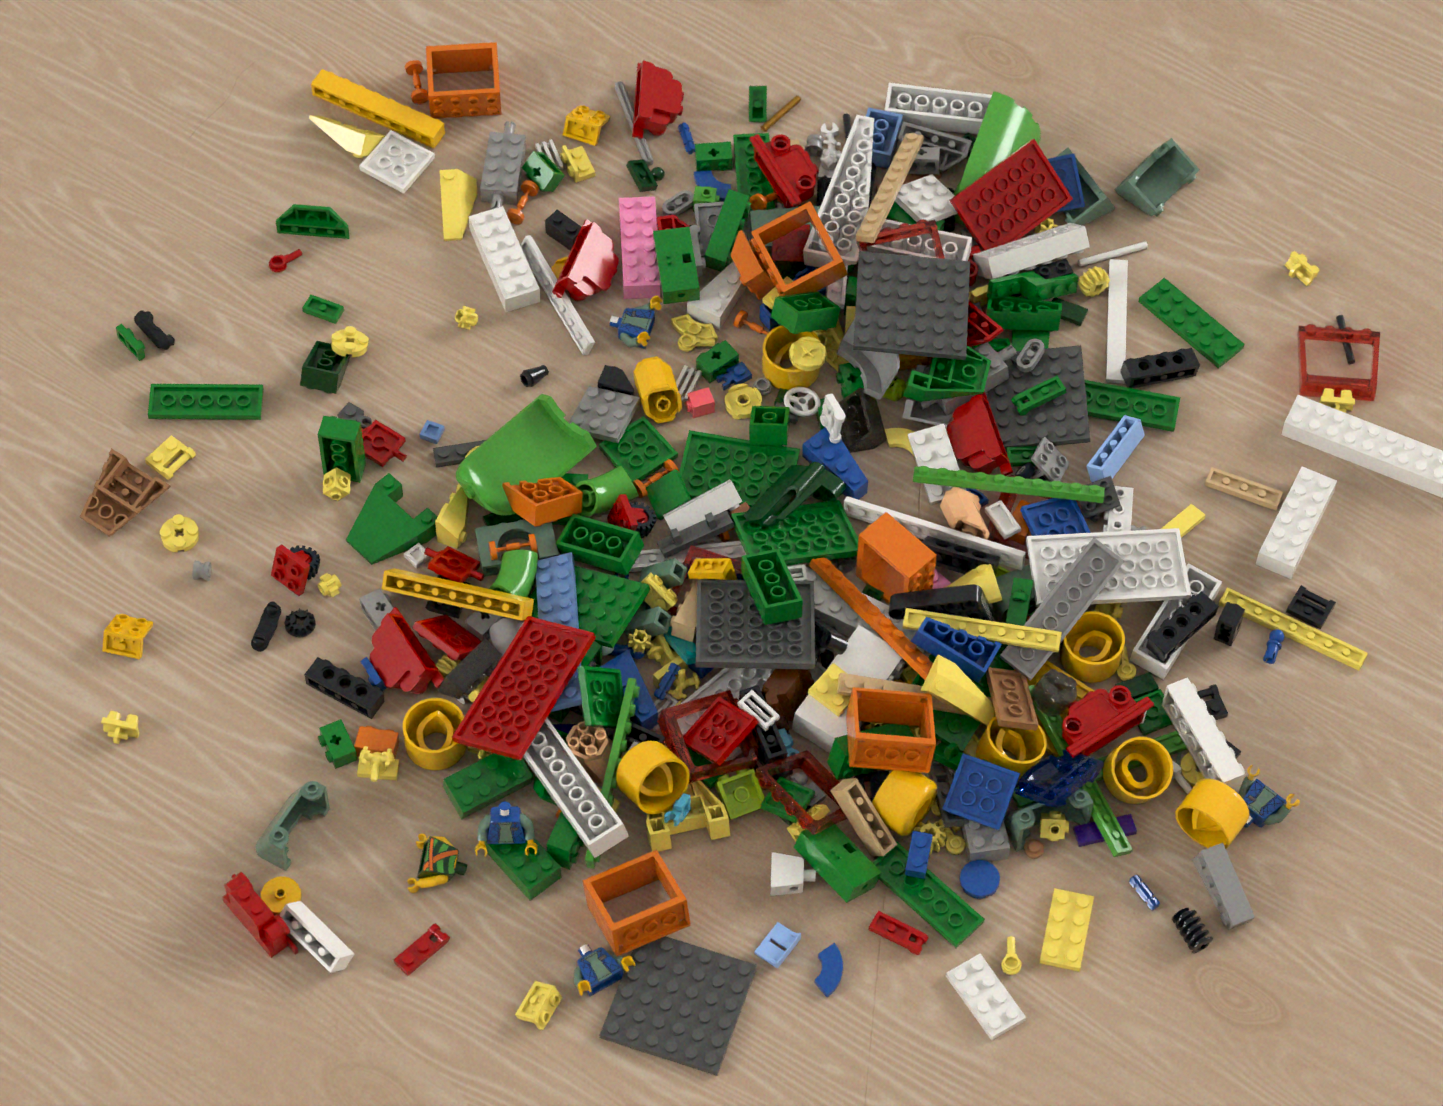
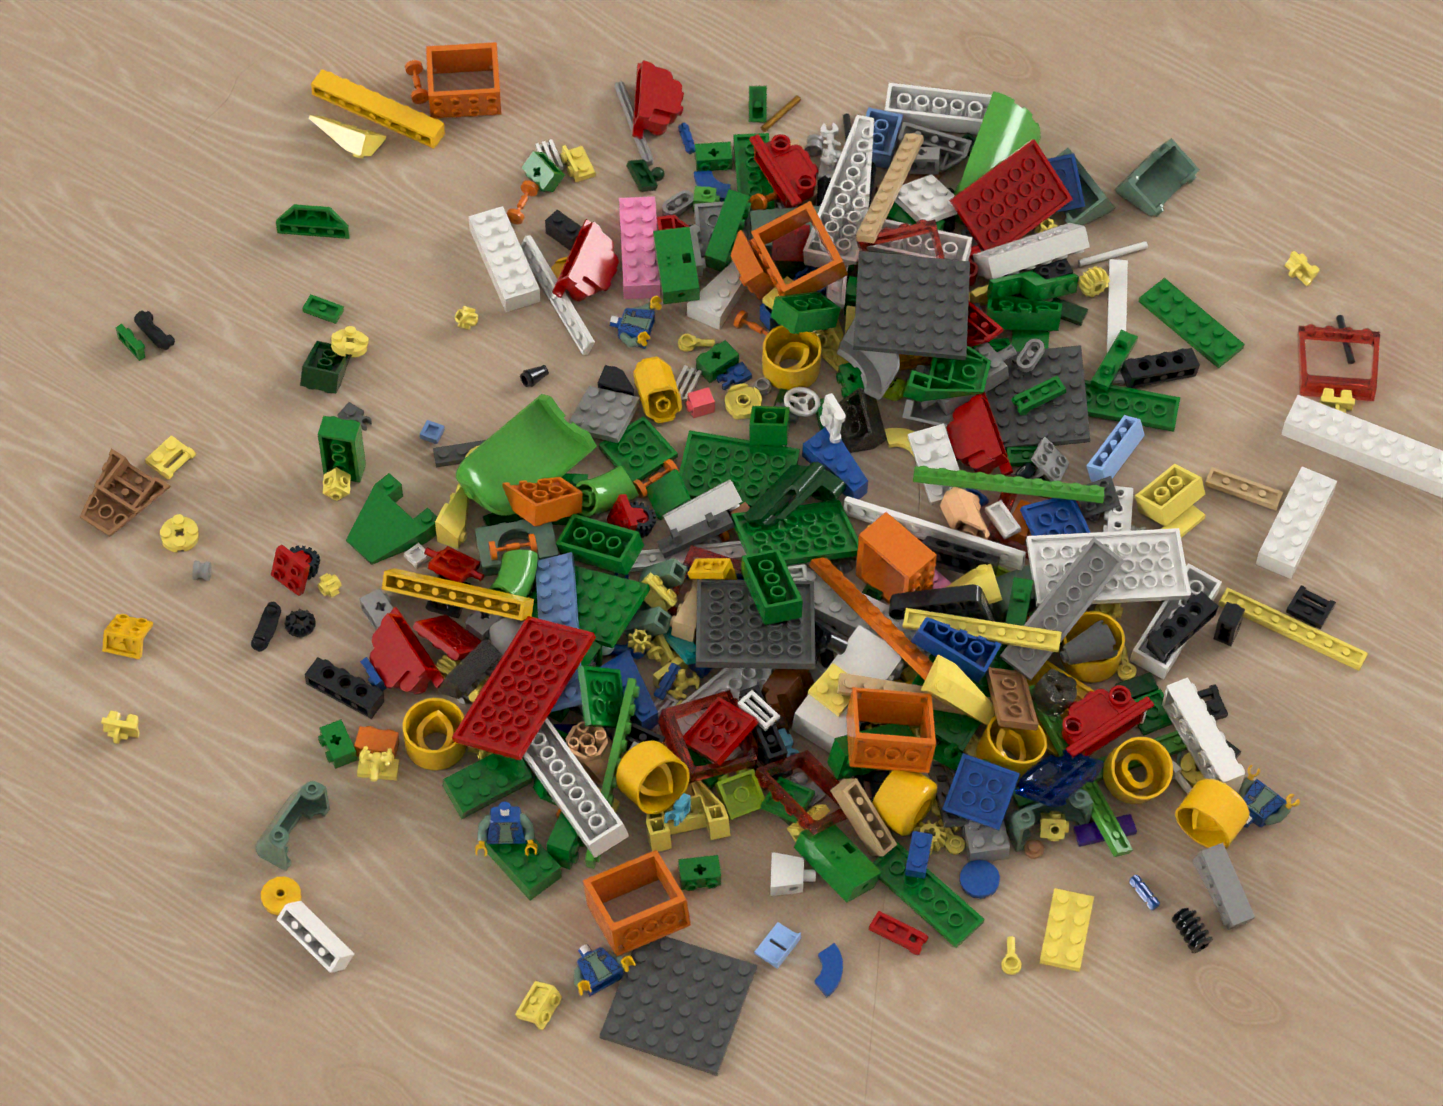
(206, 401): green plate -> none
(256, 916): red brick -> none
(279, 262): red plate -> none
(382, 443): red plate -> none
(397, 161): white plate -> none
(421, 950): red plate -> none
(437, 863): torso -> none
(457, 201): light yellow wedge -> none
(503, 167): light grey brick -> none
(585, 124): yellow bracket -> none
(686, 325): light yellow tile -> none
(691, 867): none -> green brick
(807, 353): light yellow tile -> none
(985, 996): white plate -> none
(1090, 645): none -> dark grey cone
(1114, 360): none -> green hinge
(1170, 495): none -> light yellow brick
(1273, 646): blue pin -> none

